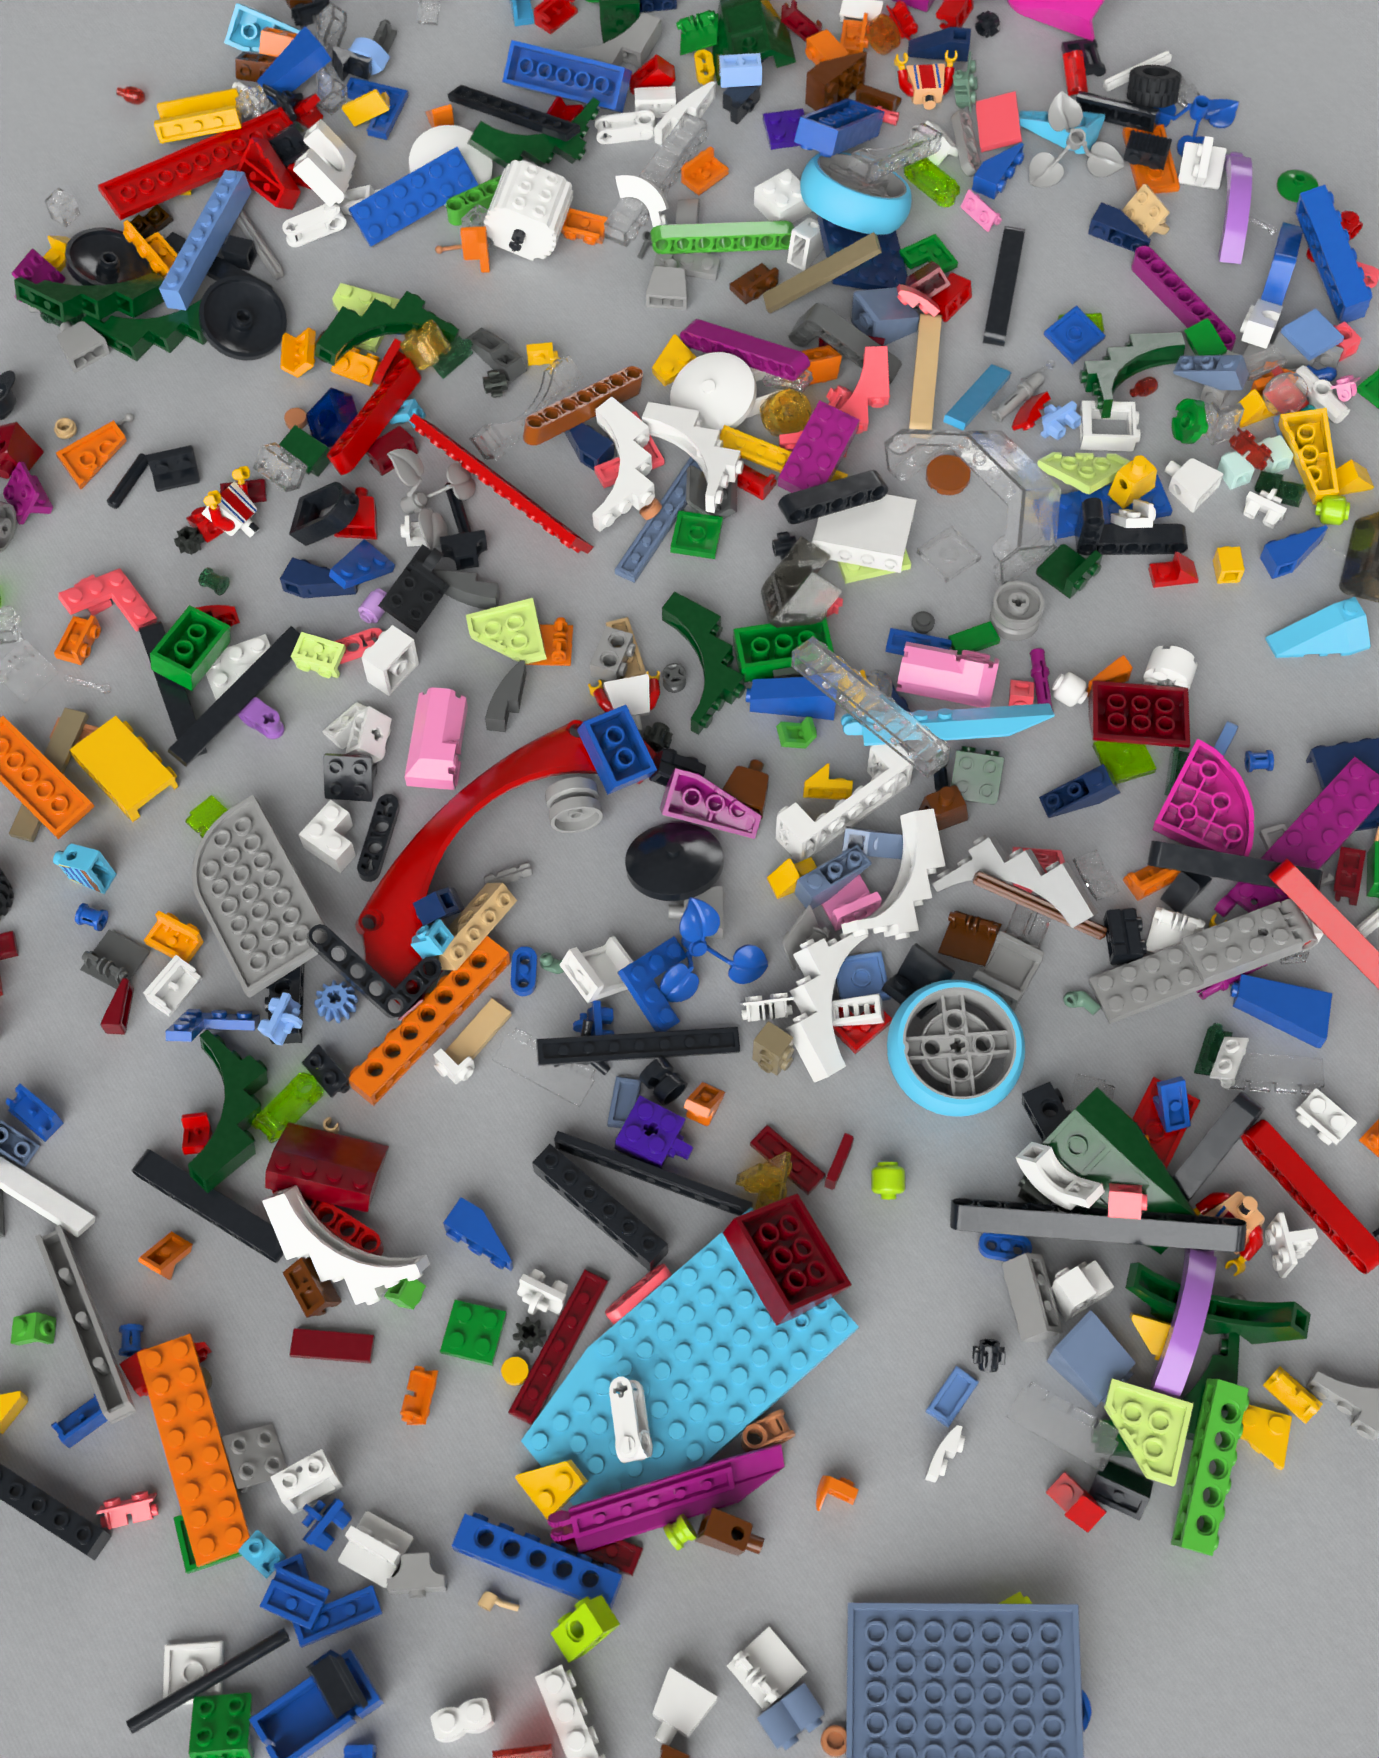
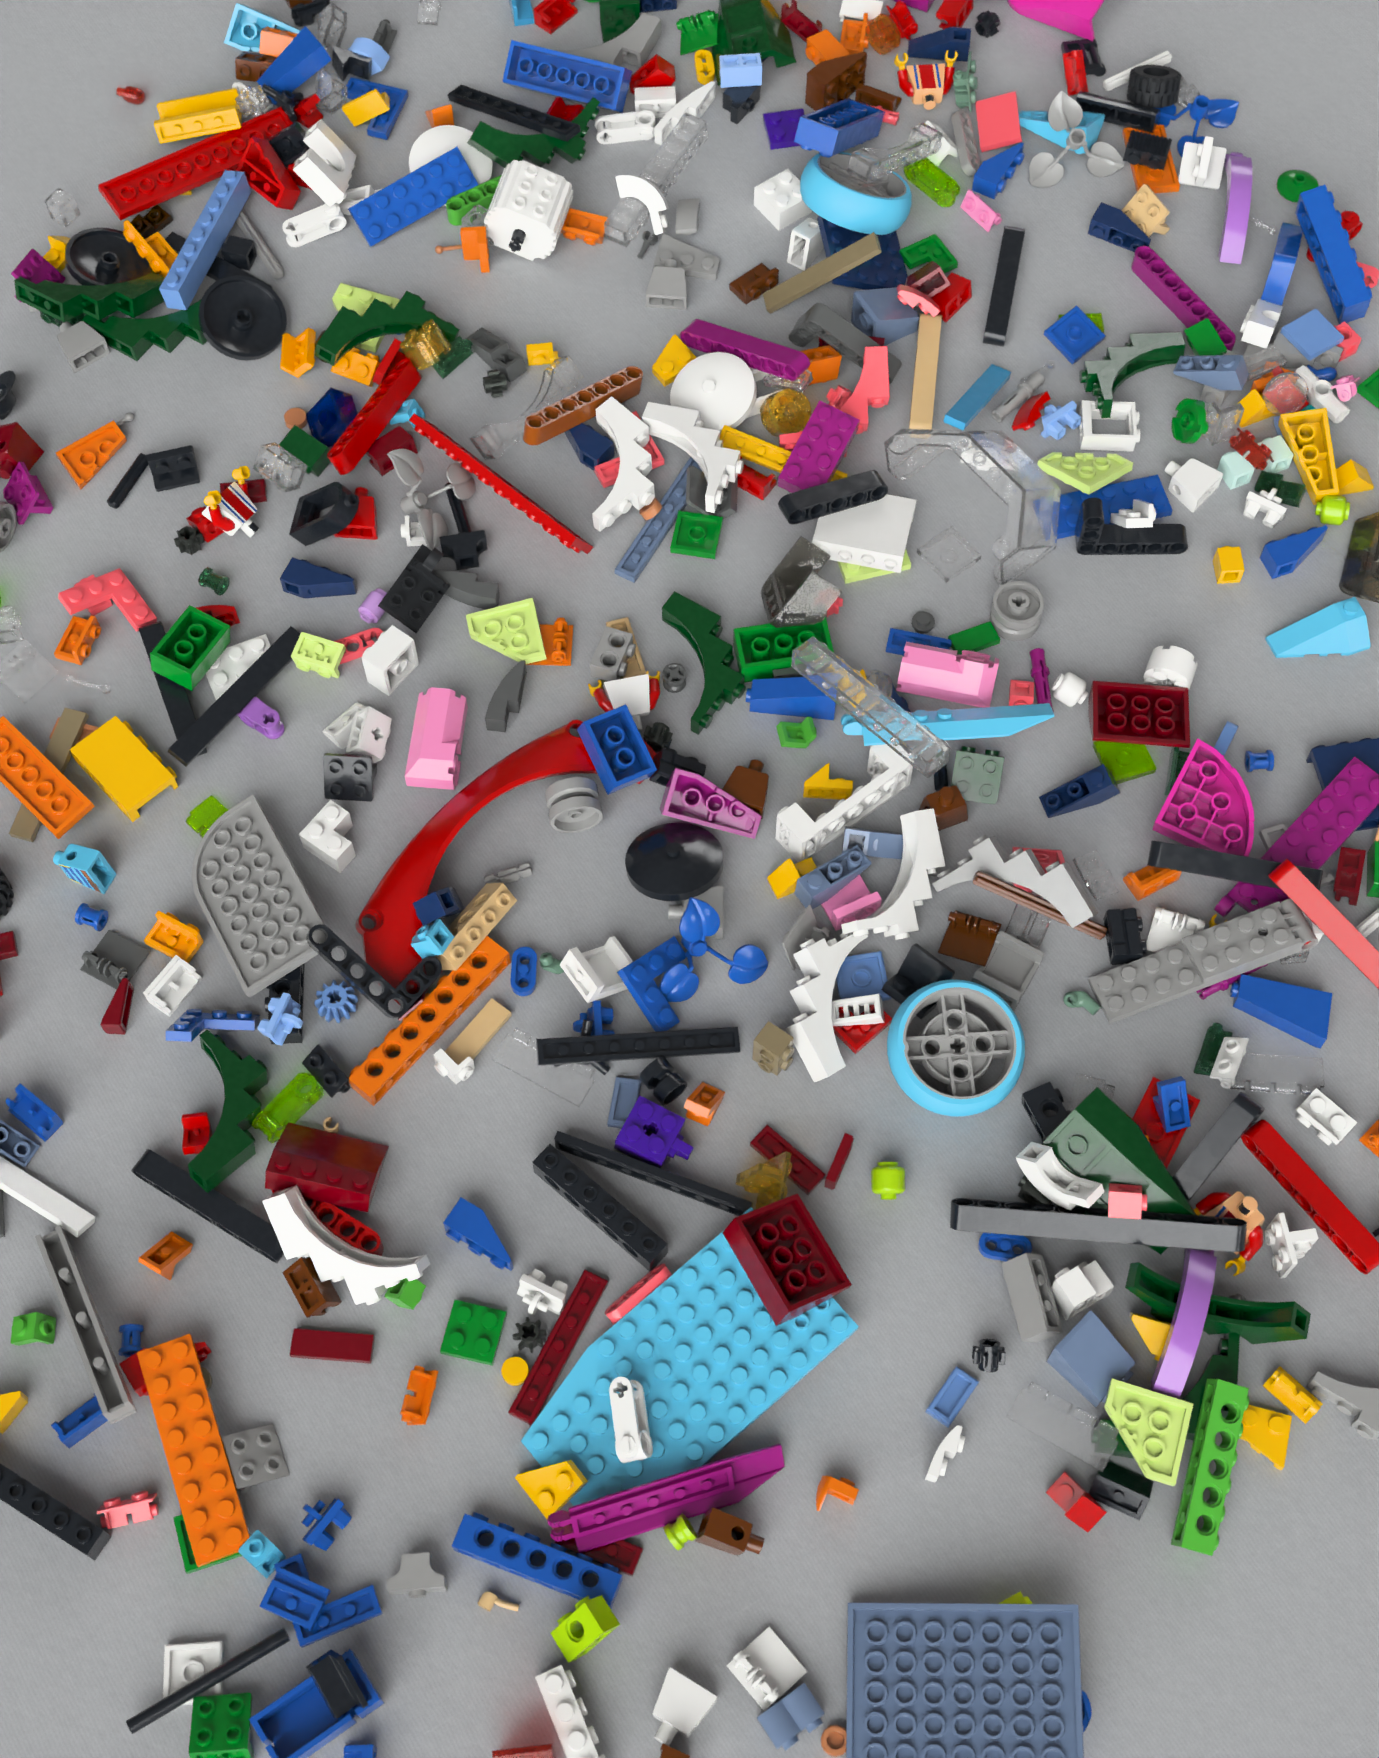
(65, 428): tan plate -> none
(310, 1485): white window -> none
(361, 565): blue wing -> none
(375, 1548): white bracket -> none
(376, 837): black beam -> none
(453, 1722): white brick -> none
(703, 171): orange bracket -> none
(721, 237): bright green beam -> none
(771, 1429): nougat piece -> none
(779, 1001): white hinge -> none
(783, 544): black gear -> none
(948, 475): dark orange tile -> none
(1069, 570): dark green bracket -> none
(1118, 672): orange slope -> none
(1137, 476): yellow torso -> none
(1144, 387): clear red cylinder -> none
(1176, 572): red slope -> none
(1184, 890): black slope -> none

